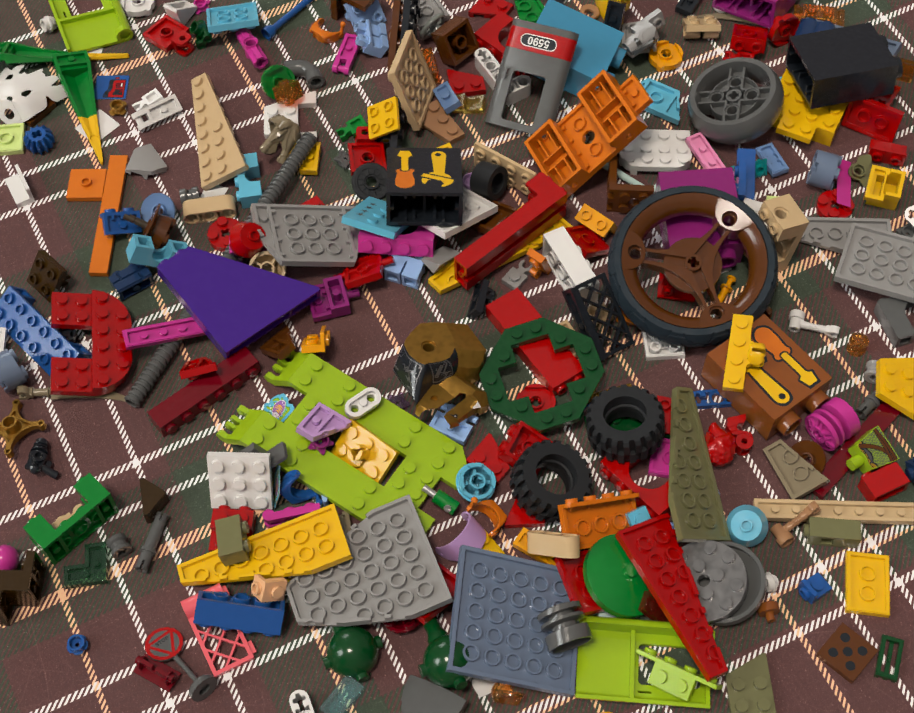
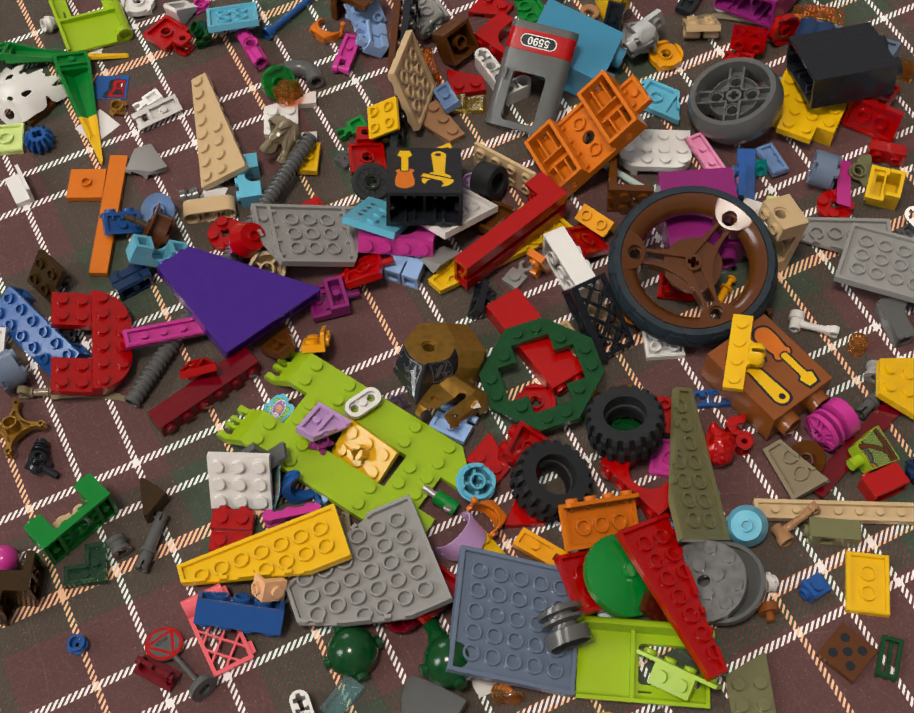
(232, 540): olive brick -> none
(553, 544): tan beam -> none
(637, 515): medium azure plate -> none

